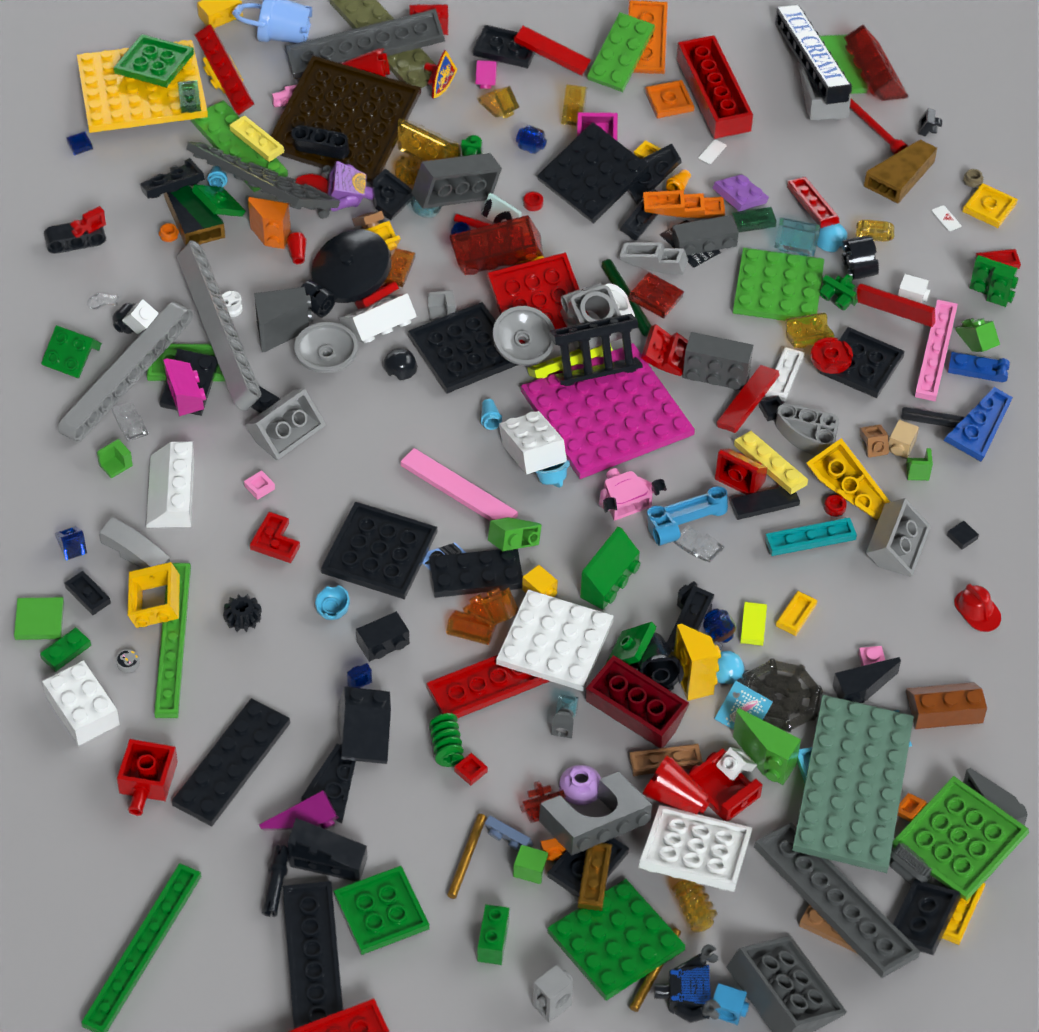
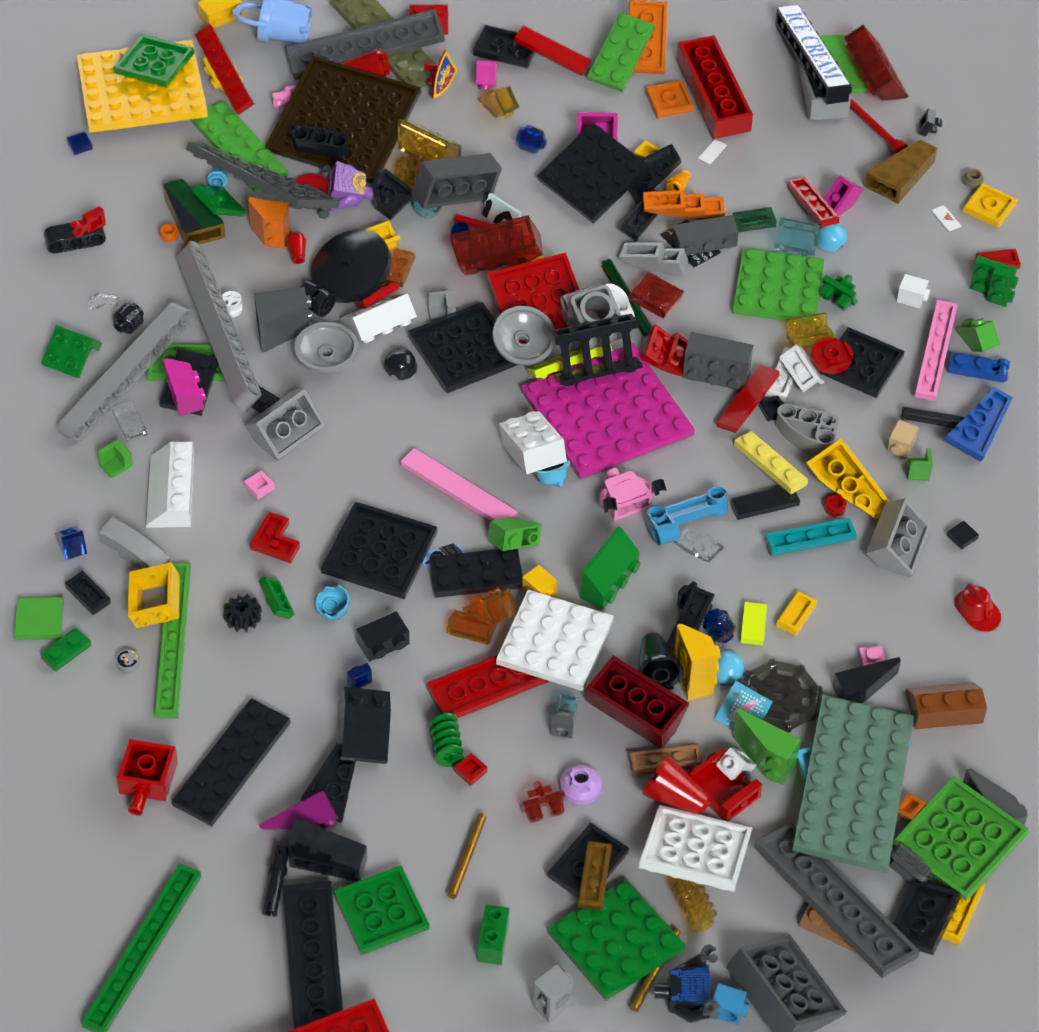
(81, 703): white brick -> none
(140, 316): white brick -> none
(177, 178): black wing -> none
(189, 96): clear green plate -> none
(256, 138): light yellow plate -> none
(276, 597): none -> green plate
(369, 219): medium nougat plate -> none
(471, 146): green hips -> none
(490, 415): medium azure cone -> none
(500, 830): sand blue plate -> none
(530, 864): bright green panel -> none
(533, 201): red tile -> none
(554, 849): orange plate -> none
(573, 103): clear yellow slope -> none
(582, 832): dark grey arch -> none
(633, 643): green plate -> none
(739, 472): red slope -> none
(740, 192): medium lavender plate -> none
(801, 368): none -> white panel
(842, 194): none -> dark pink slope
(860, 257): black brick -> none
(876, 230): clear yellow beam -> none
(876, 440): medium nougat bracket -> none
(896, 305): red tile -> none

